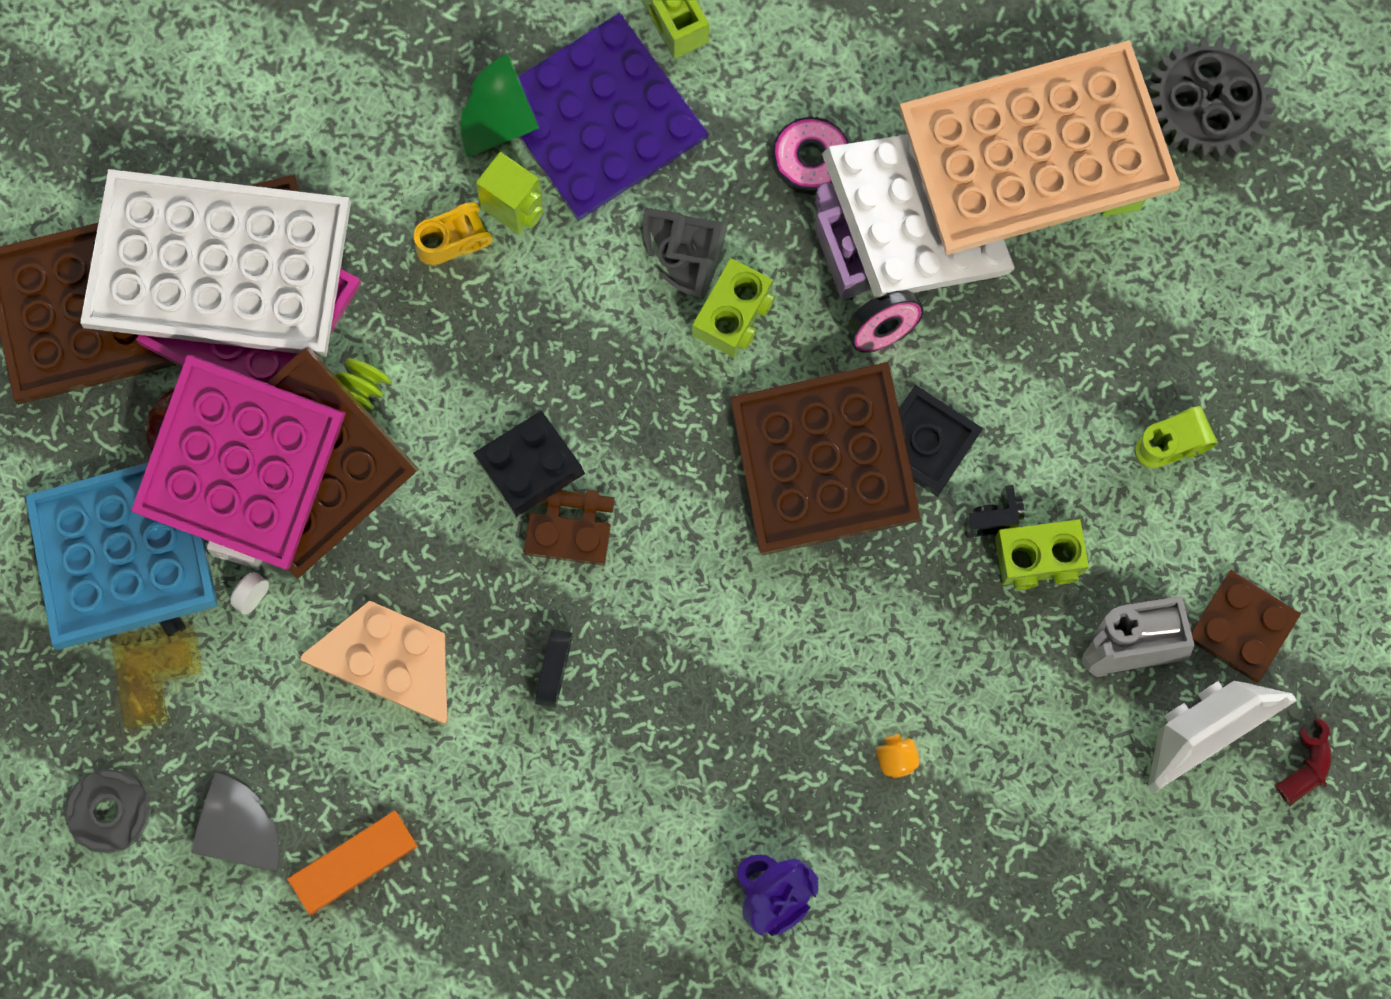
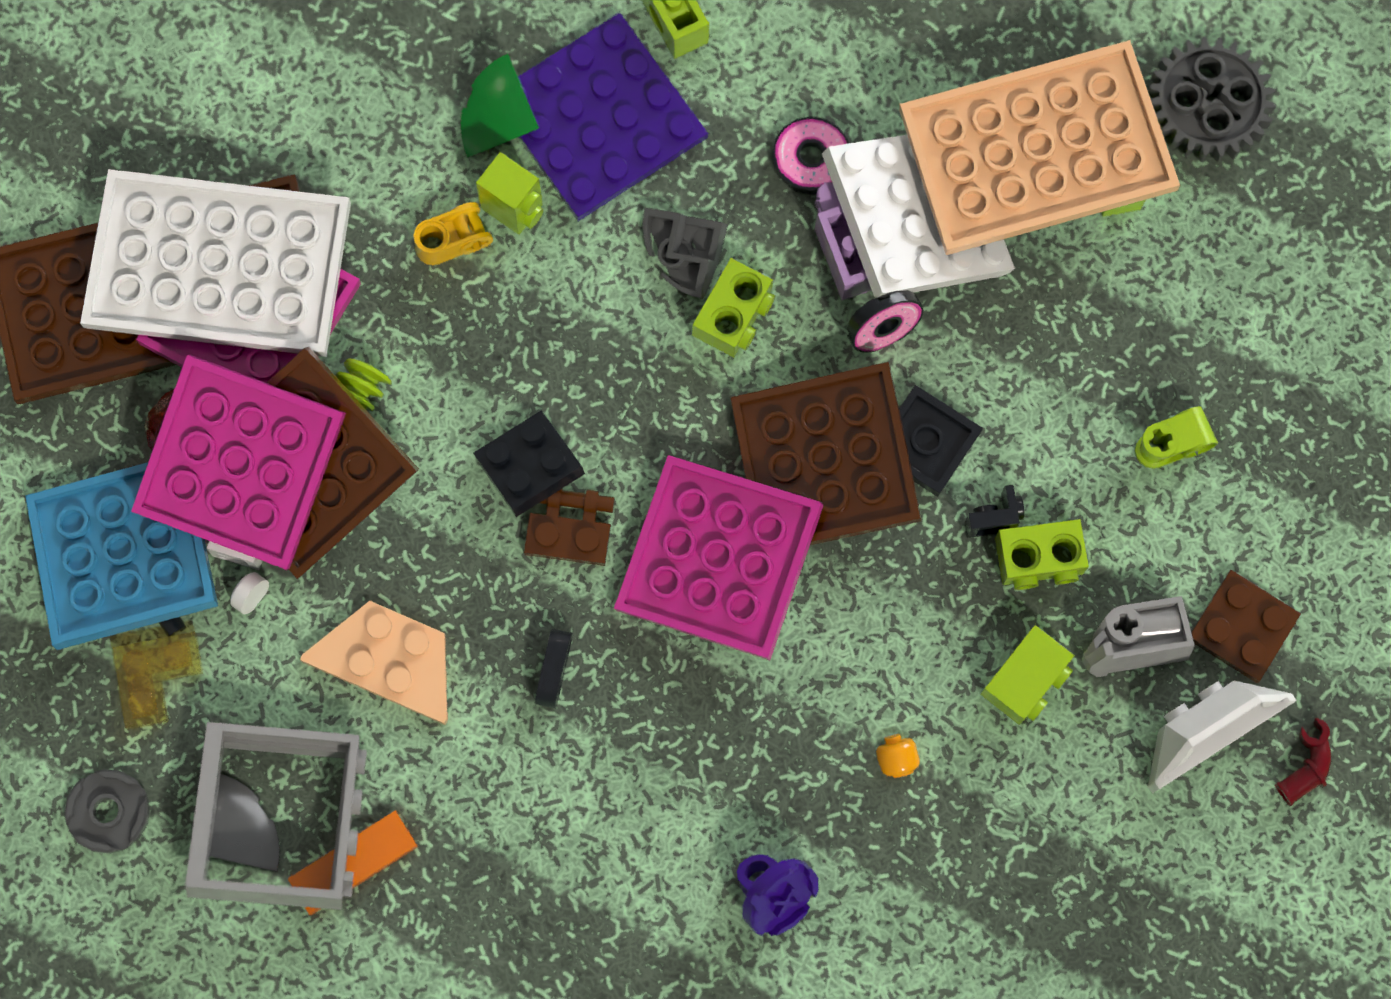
(278, 741): none -> light grey window
(719, 557): none -> dark pink plate
(1028, 675): none -> lime brick

